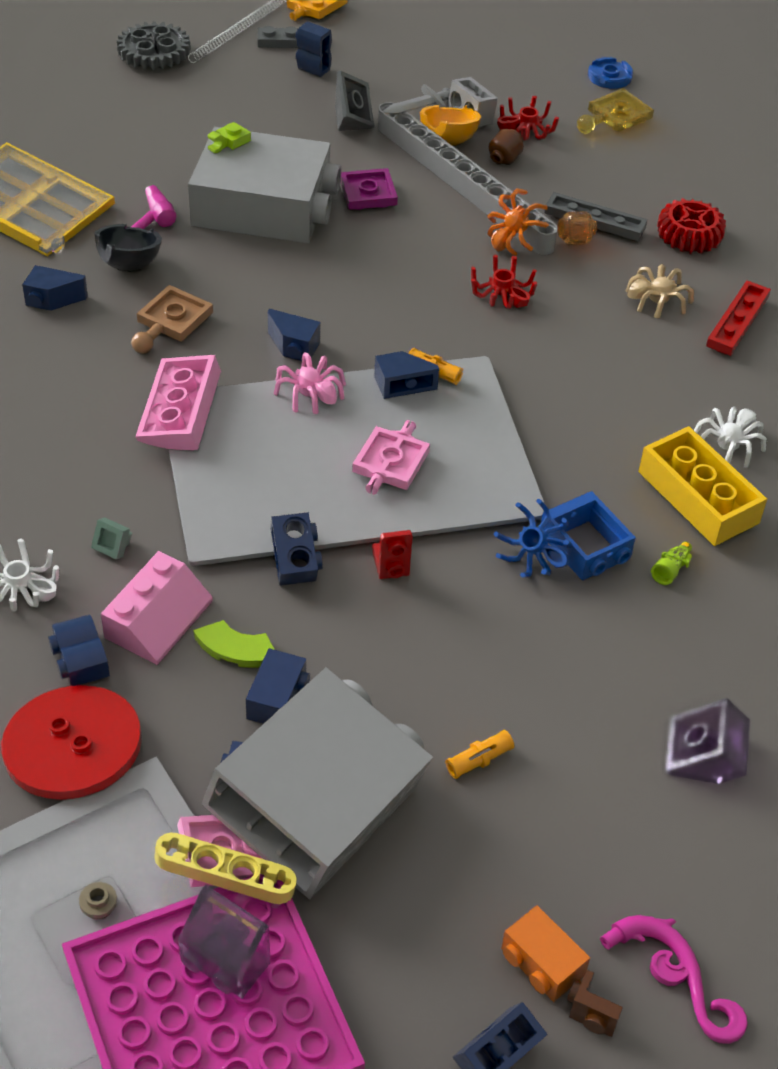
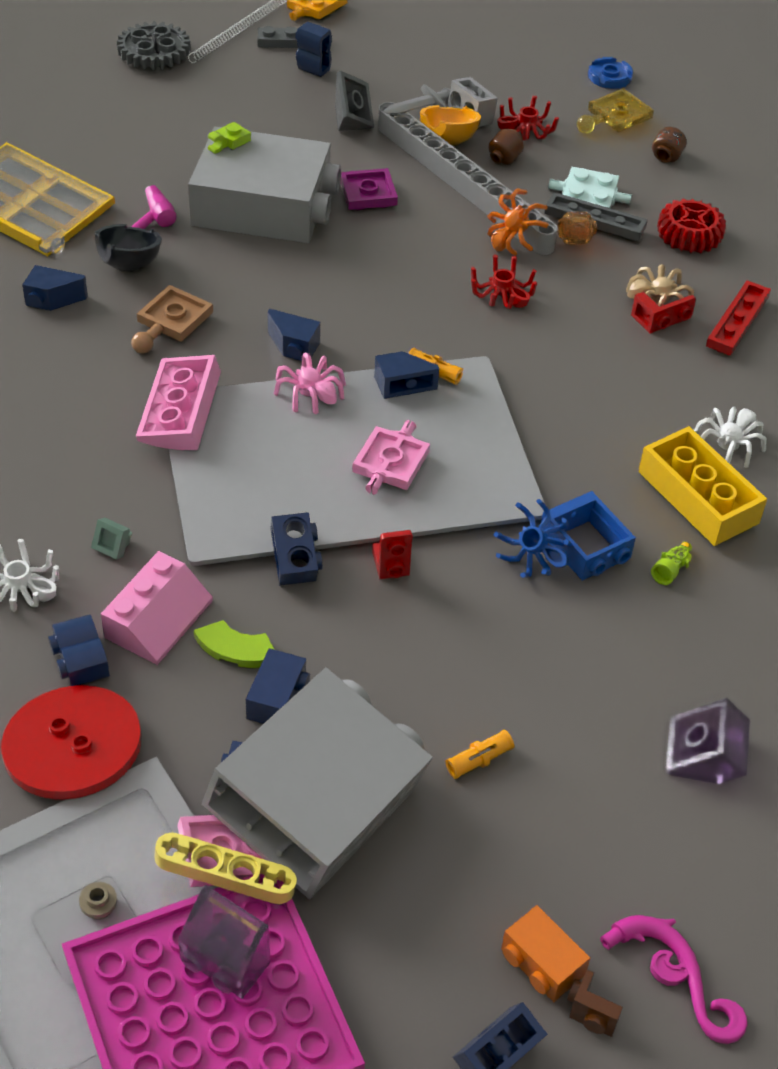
(591, 187): none -> light aqua plate
(655, 318): none -> red bracket
(669, 144): none -> reddish brown head

